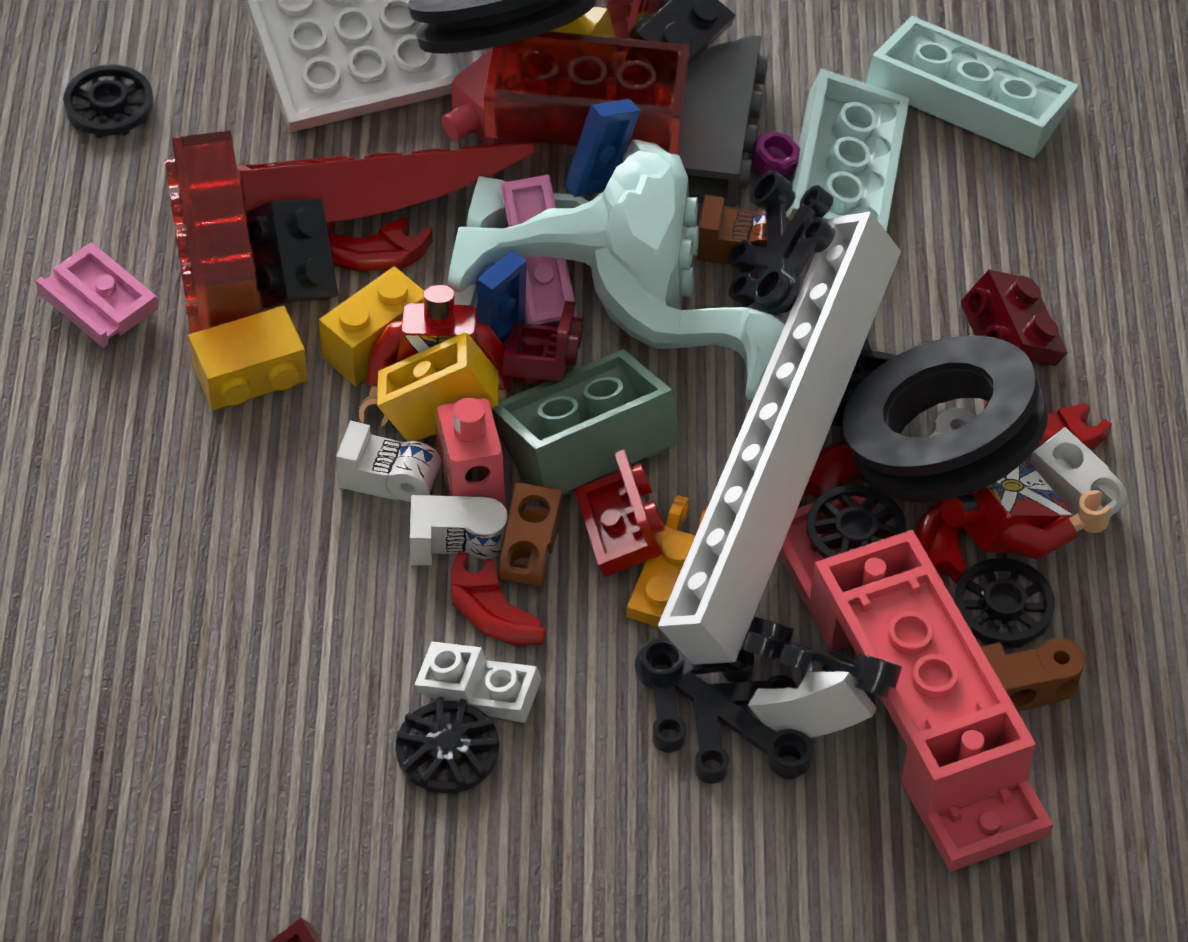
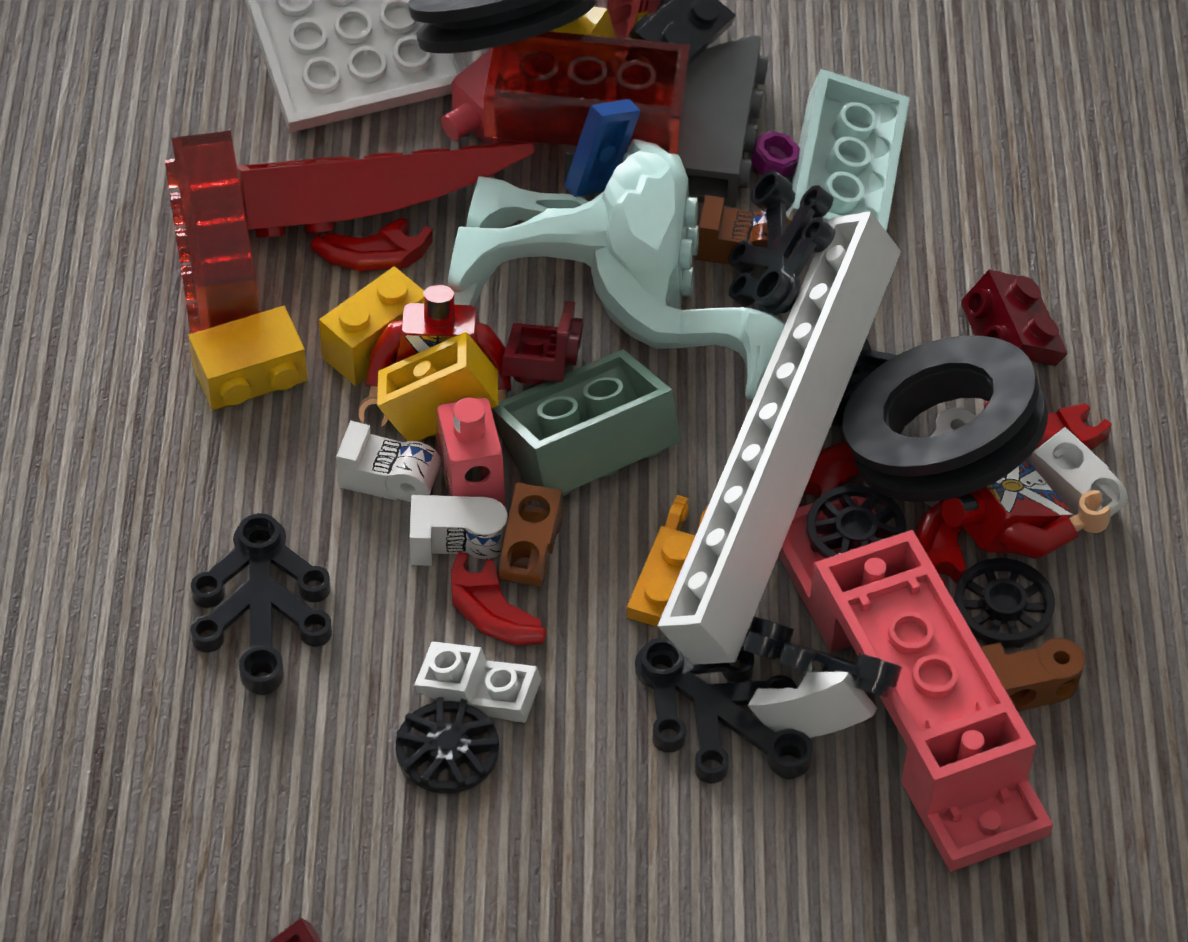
(97, 294): bright pink plate -> none
(108, 100): black wheel -> none
(260, 595): none -> black plant
(291, 252): black bracket -> none
(502, 294): blue plate -> none
(546, 277): bright pink tile -> none
(618, 518): red bracket -> none
(972, 85): light aqua slope -> none

